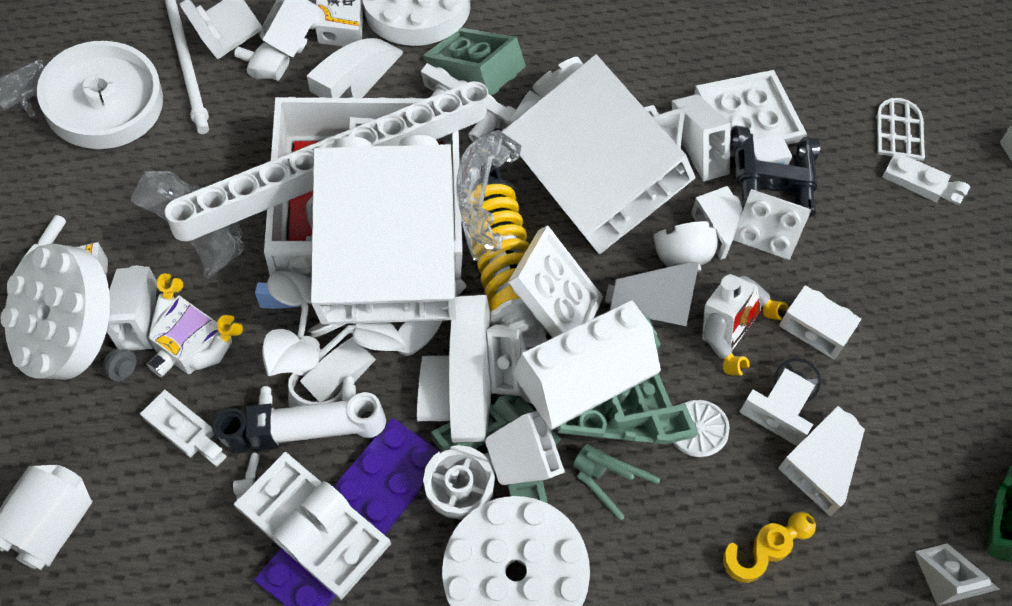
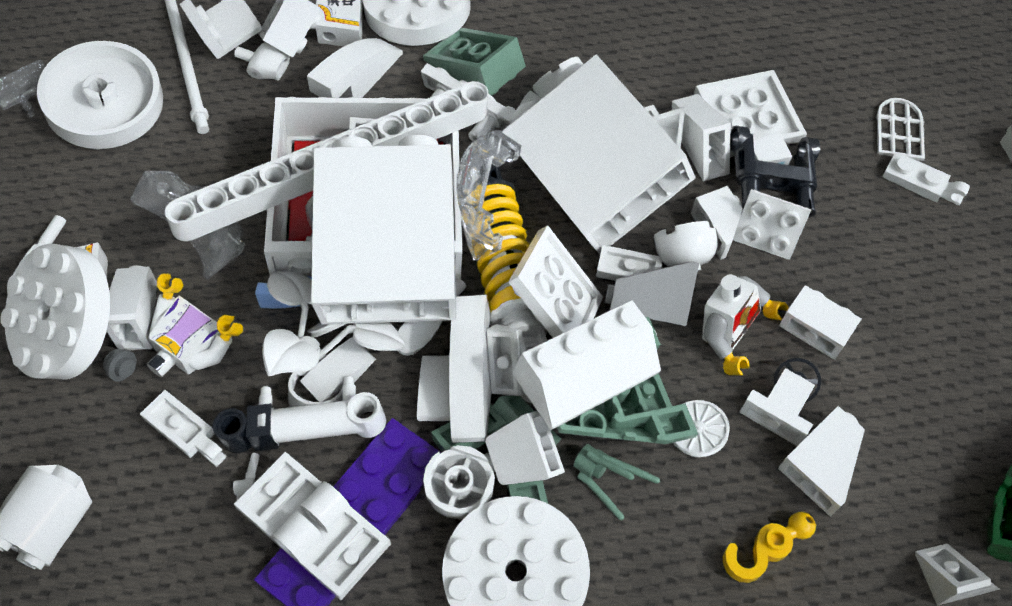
(620, 263): none -> white plate

